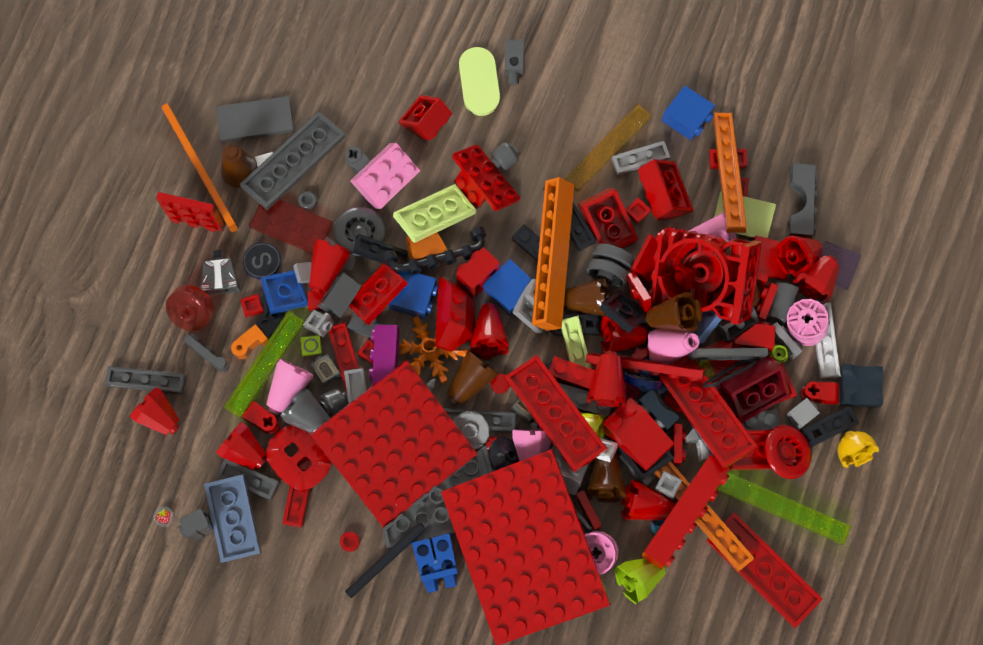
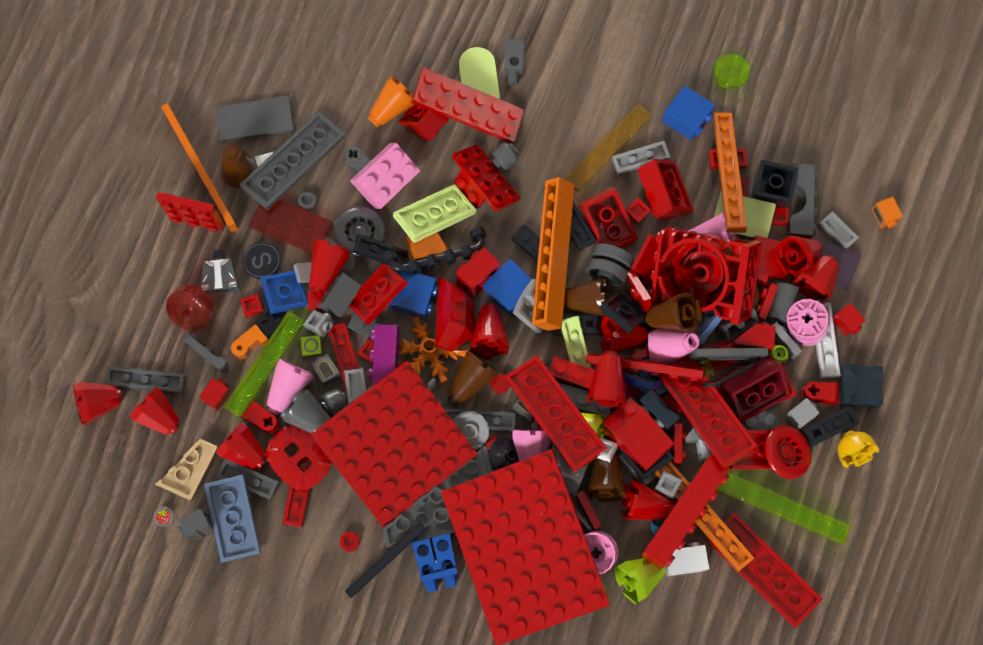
(95, 400): none -> red cone
(190, 471): none -> tan wing
(215, 394): none -> red brick
(390, 103): none -> orange cone
(467, 105): none -> plate
(689, 560): none -> white piece
(731, 71): none -> clear neon green tile
(774, 183): none -> black slope
(780, 216): none -> red tile
(838, 230): none -> light grey tile
(849, 320): none -> red brick
(887, 213): none -> orange brick

